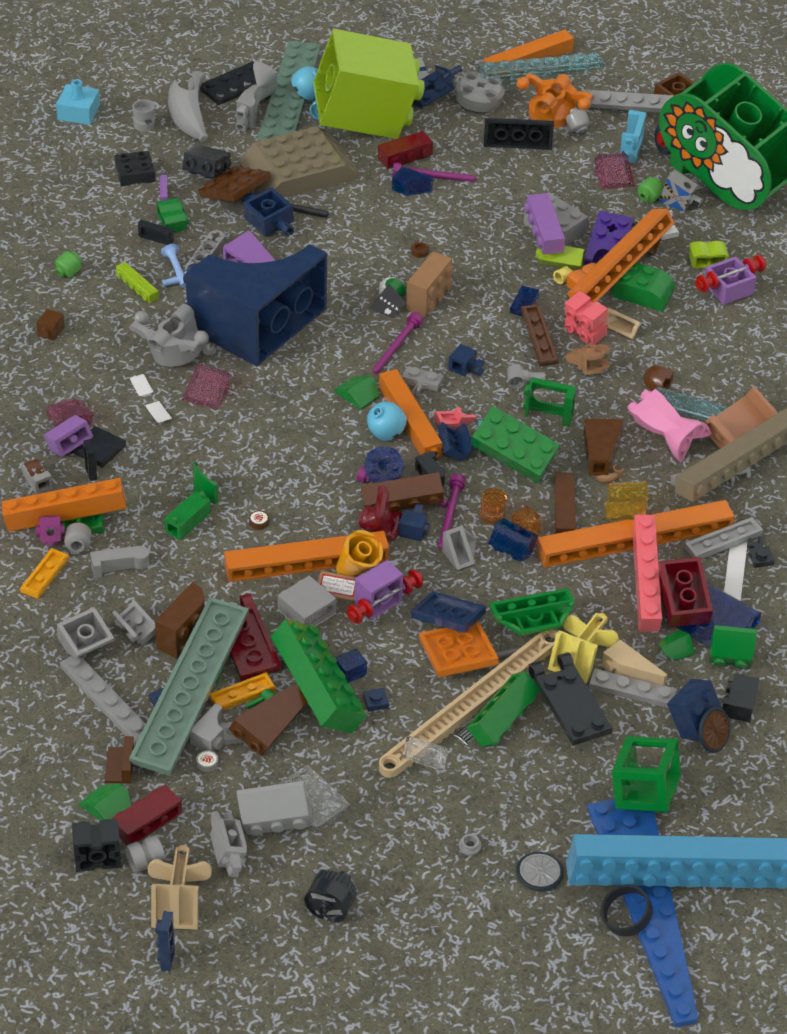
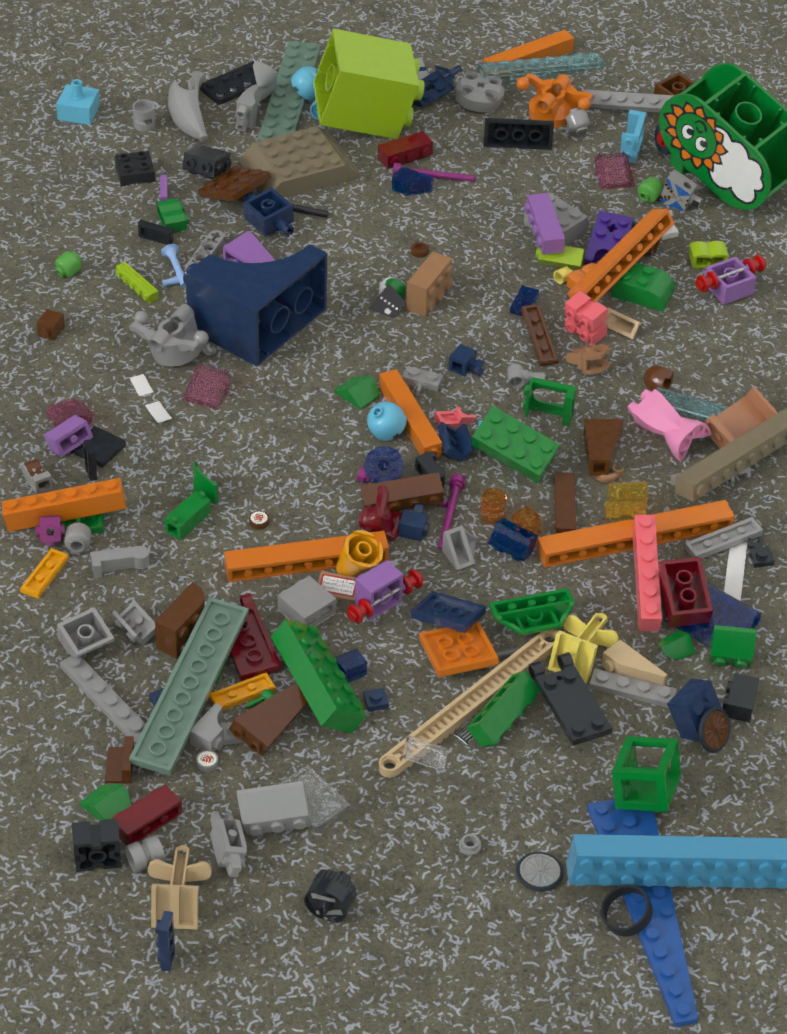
(413, 321): magenta piece -> none

